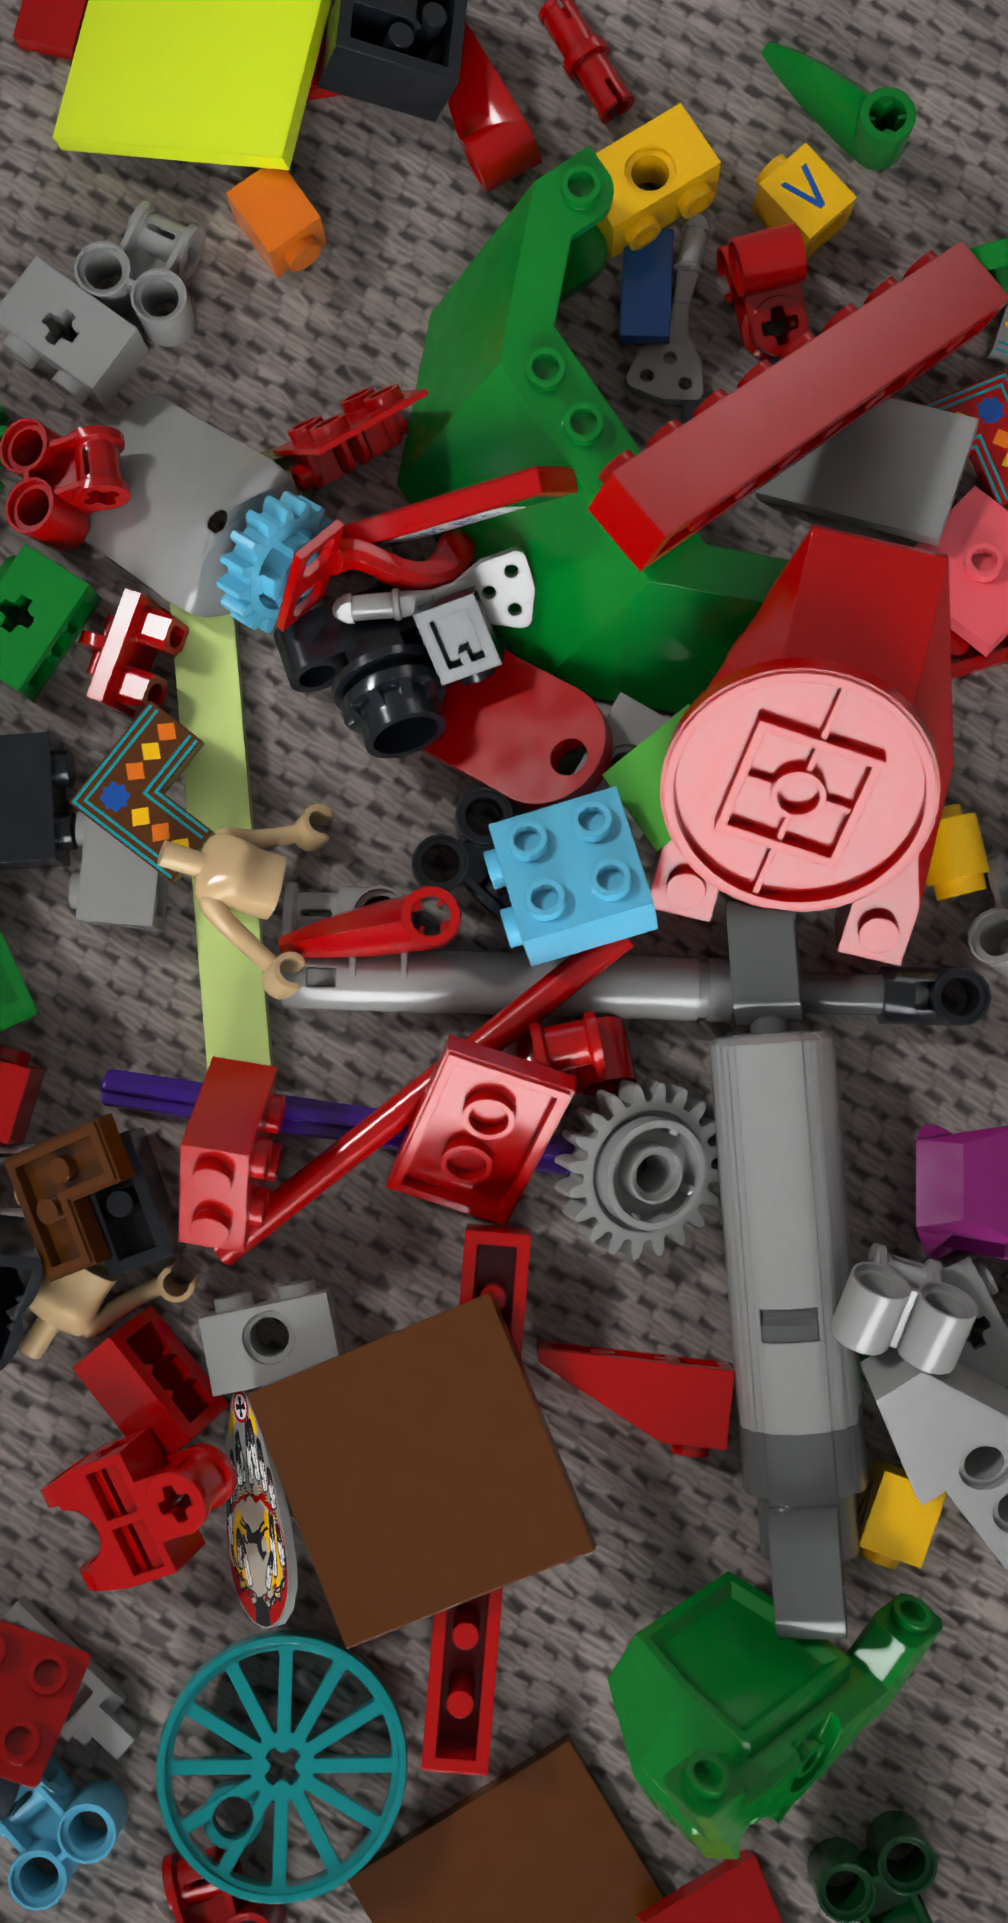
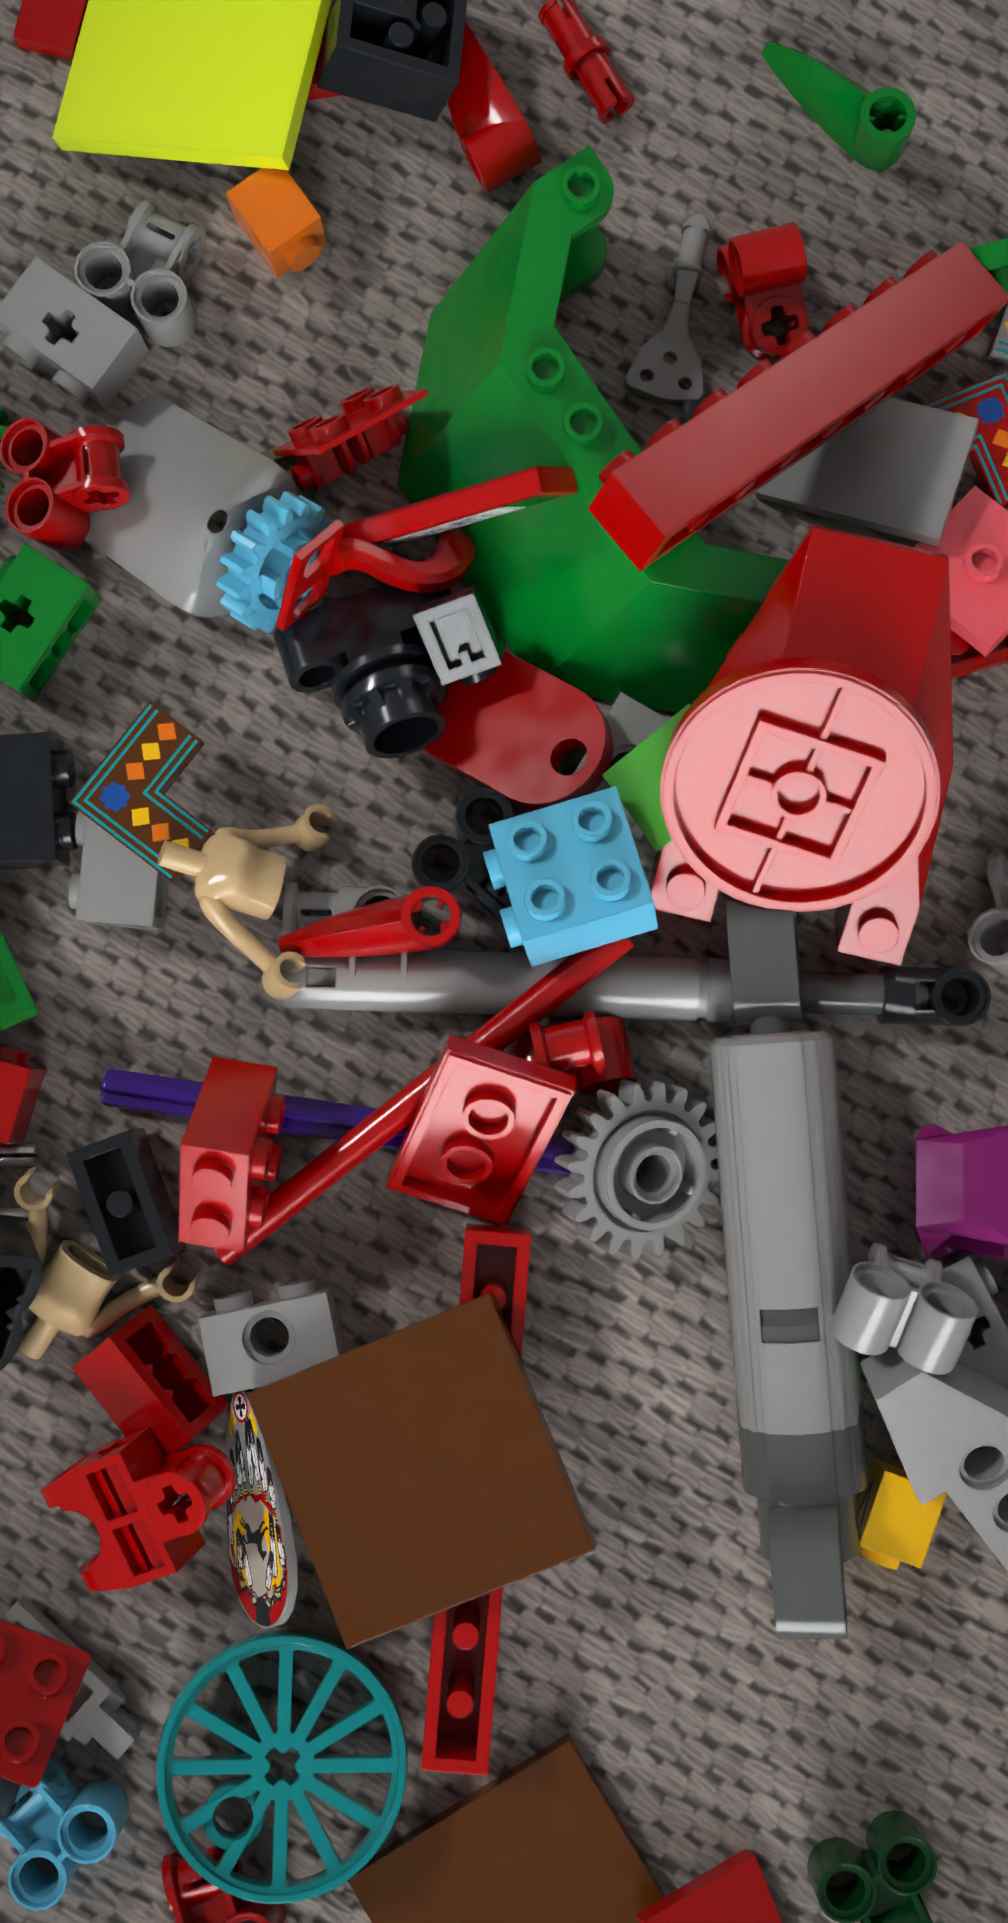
(54, 1191): reddish brown tile -> none
(127, 652): red hips -> none
(219, 797): yellowish green tile -> none
(487, 571): light grey piece -> none
(647, 292): blue piece -> none
(662, 1394): red slope -> none
(665, 153): yellow brick -> none
(742, 1722): green helmet -> none
(804, 193): yellow brick -> none
(958, 855): yellow brick -> none

